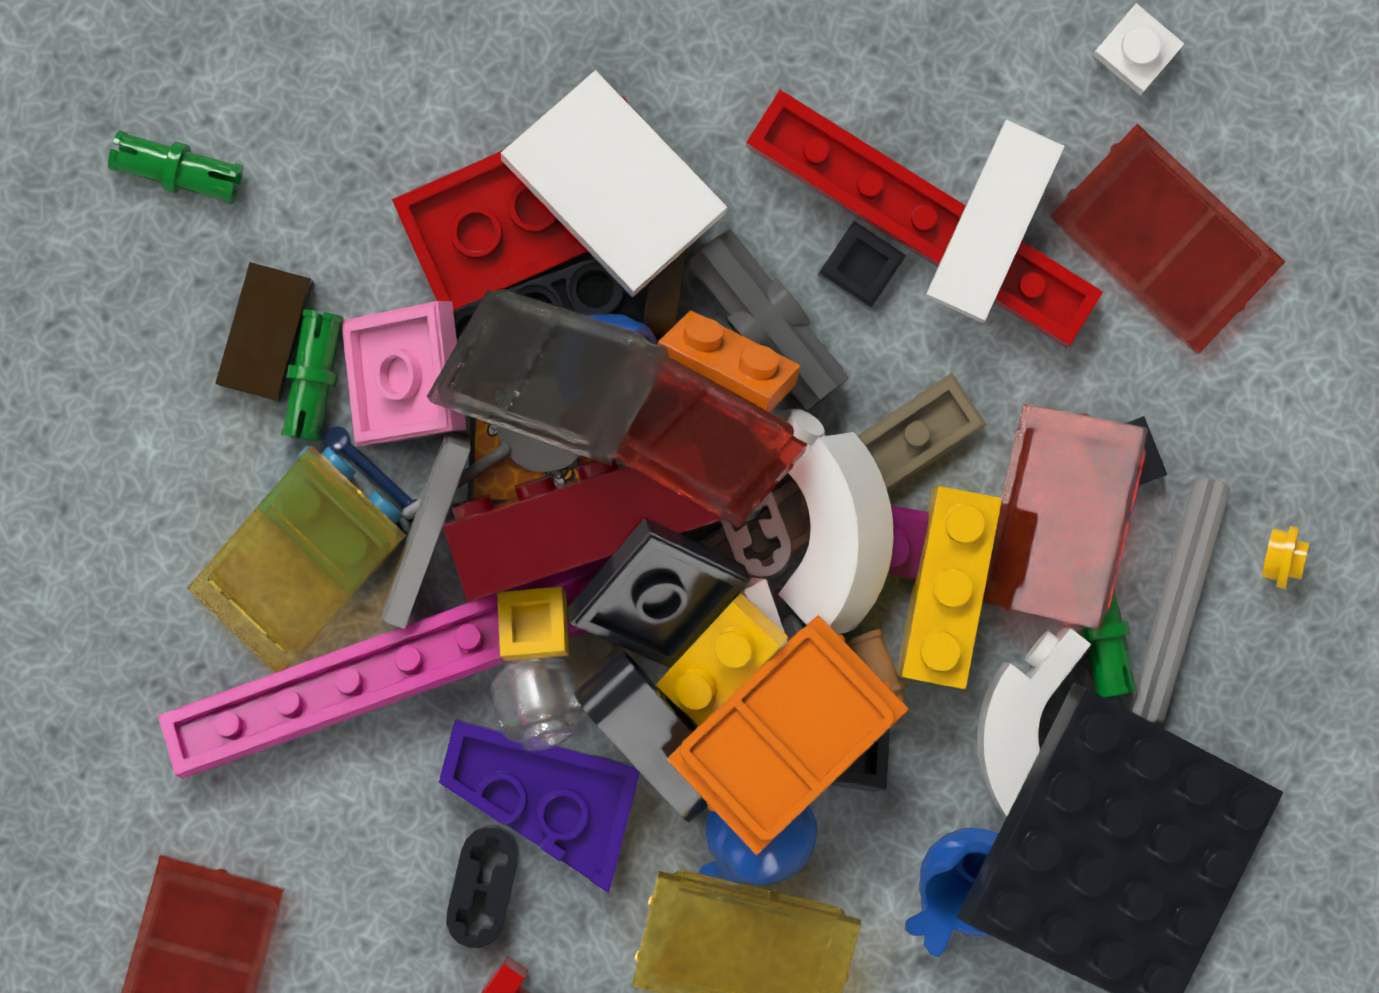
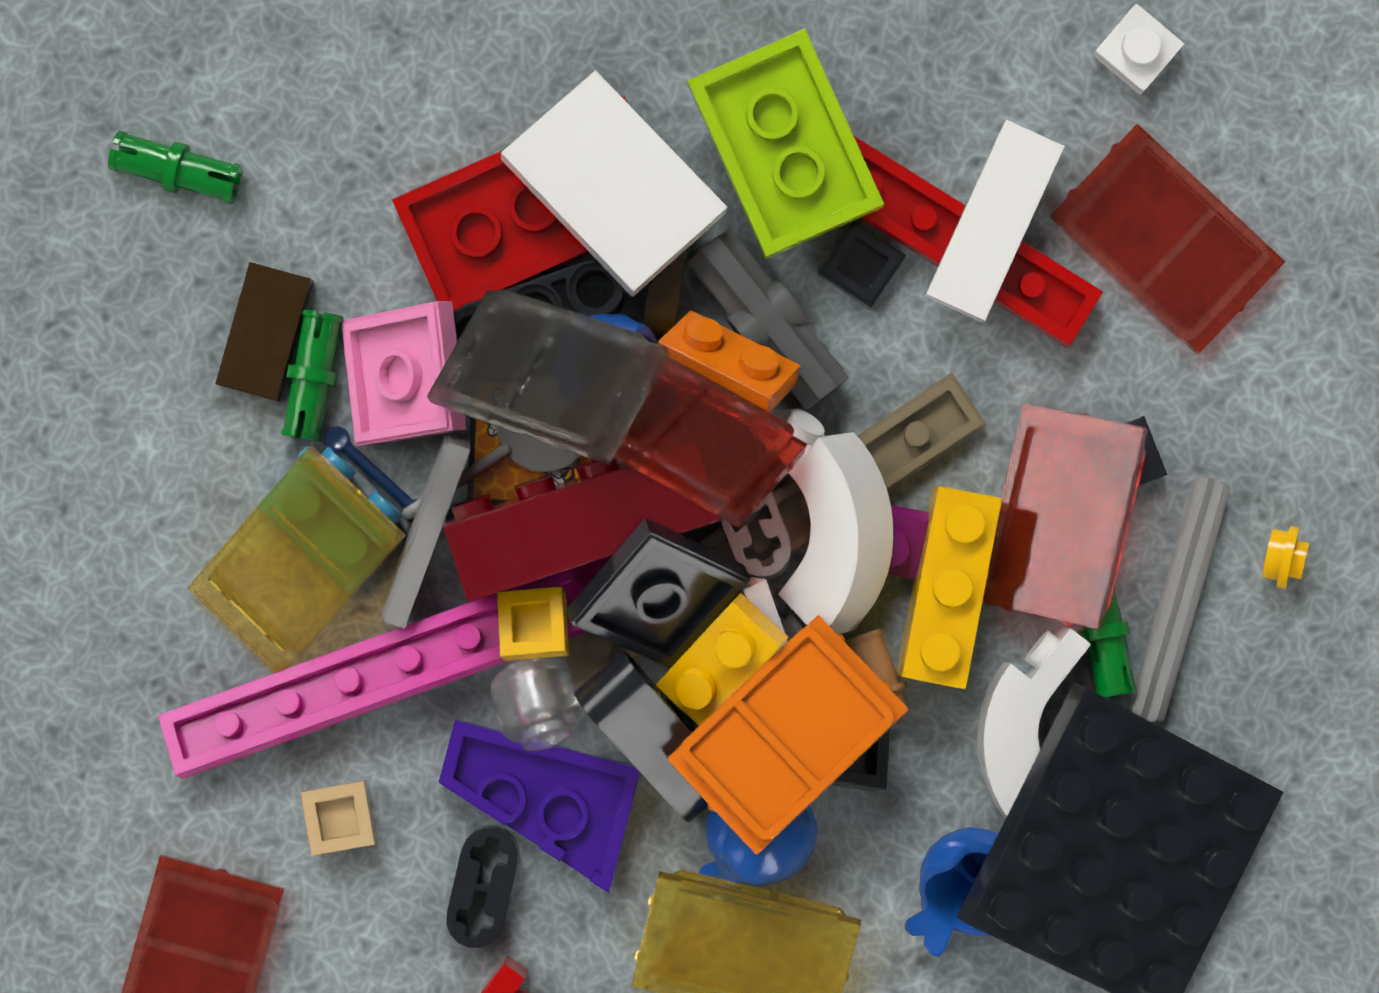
(338, 817): none -> tan plate
(785, 143): none -> lime plate

